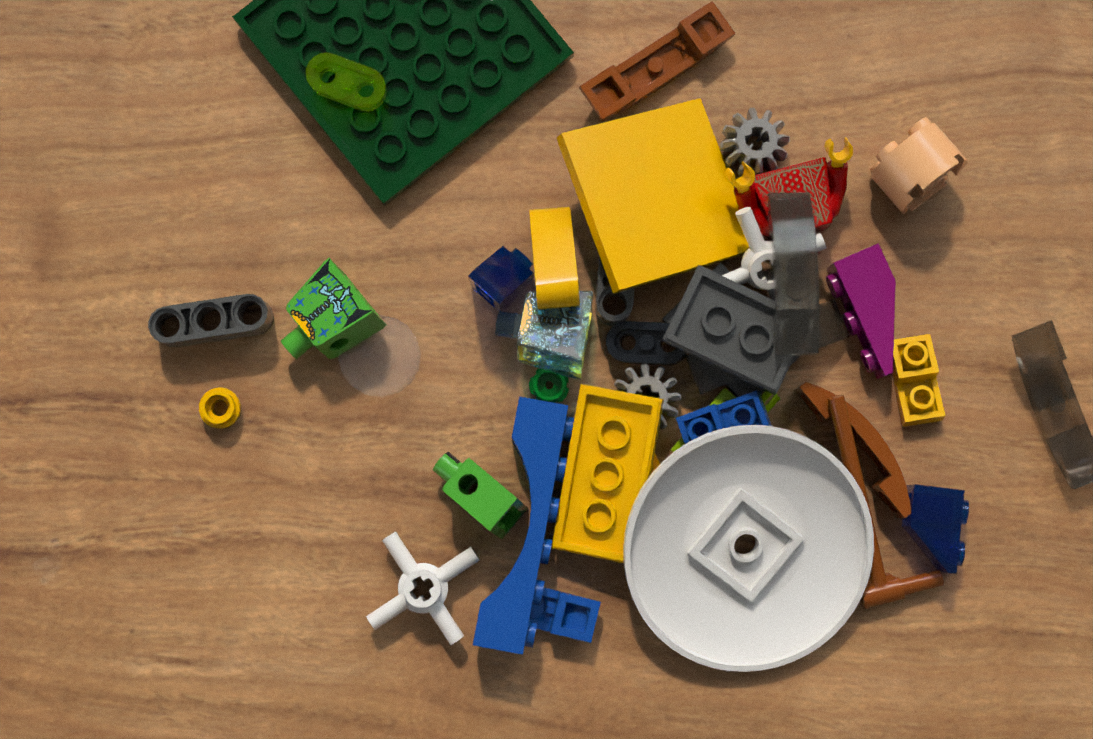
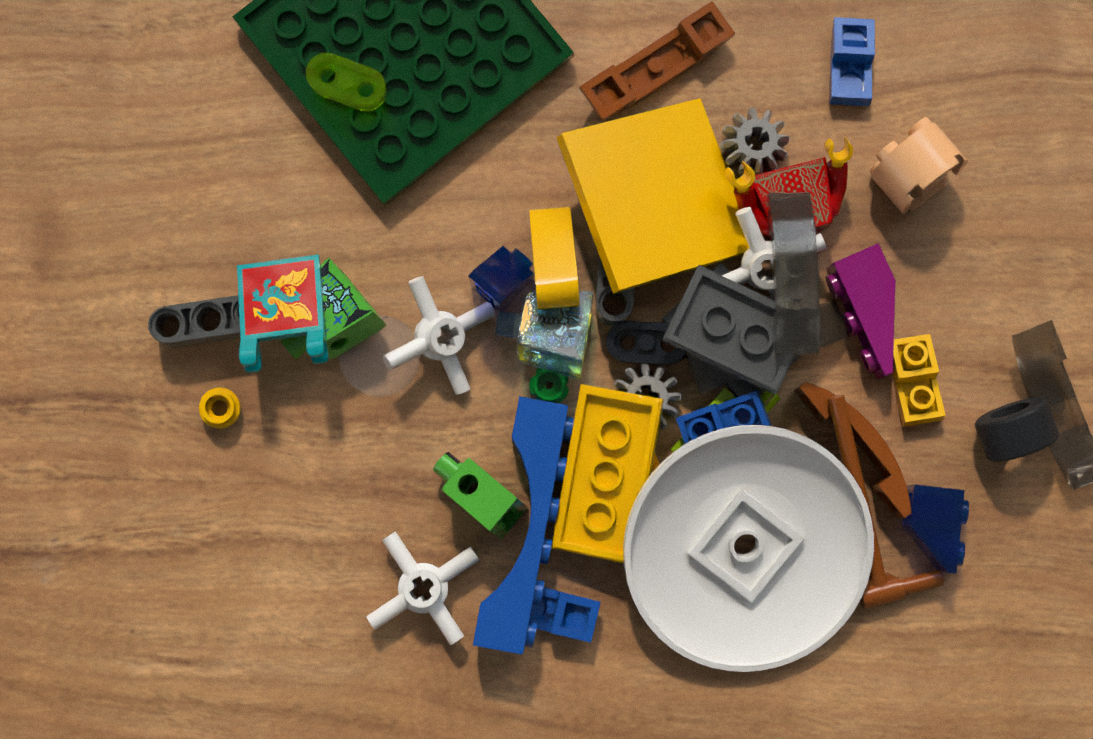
(278, 303): none -> flag
(430, 329): none -> white bar
(851, 61): none -> slope
(1017, 429): none -> black tyre

